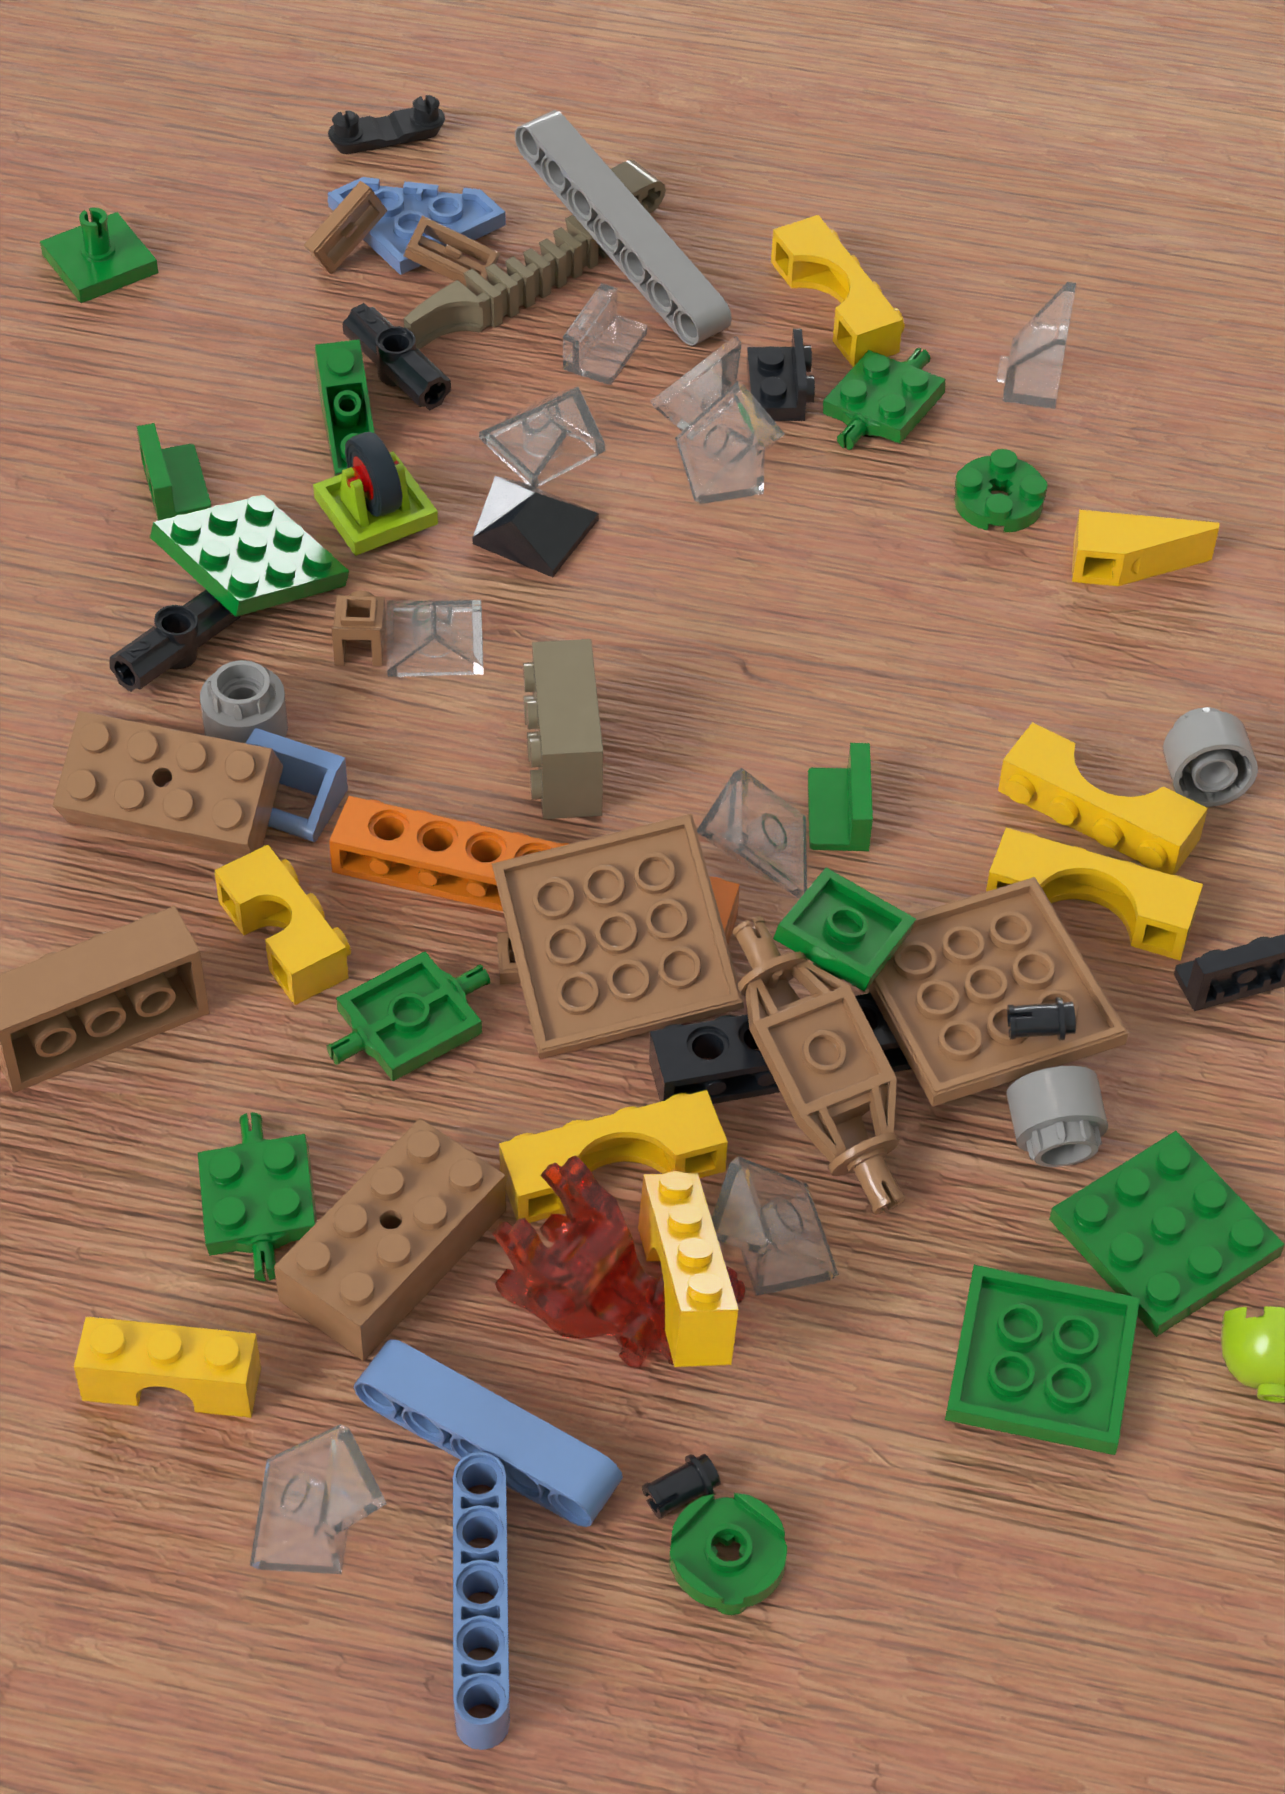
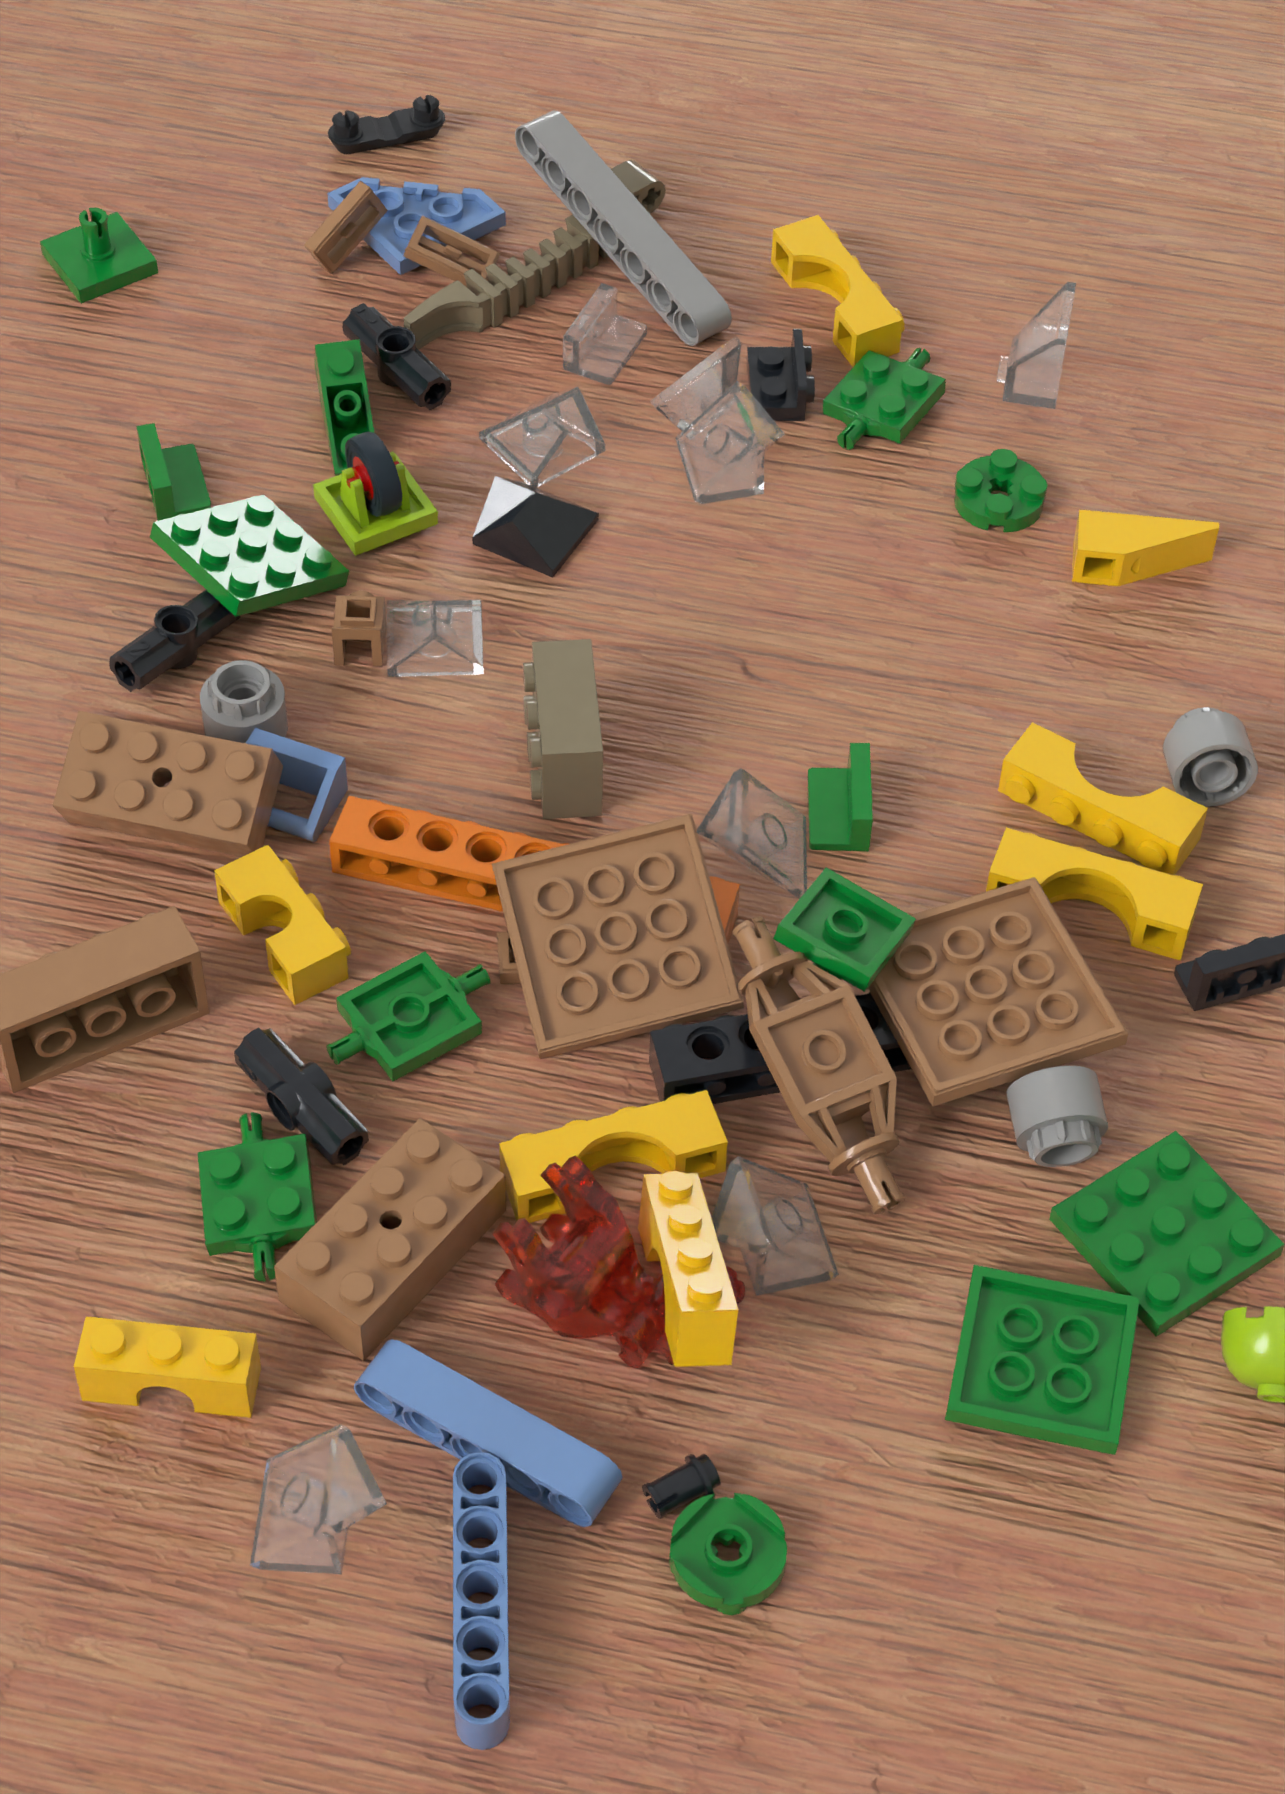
(301, 1096): none -> black piece
(1041, 1019): black pin -> none

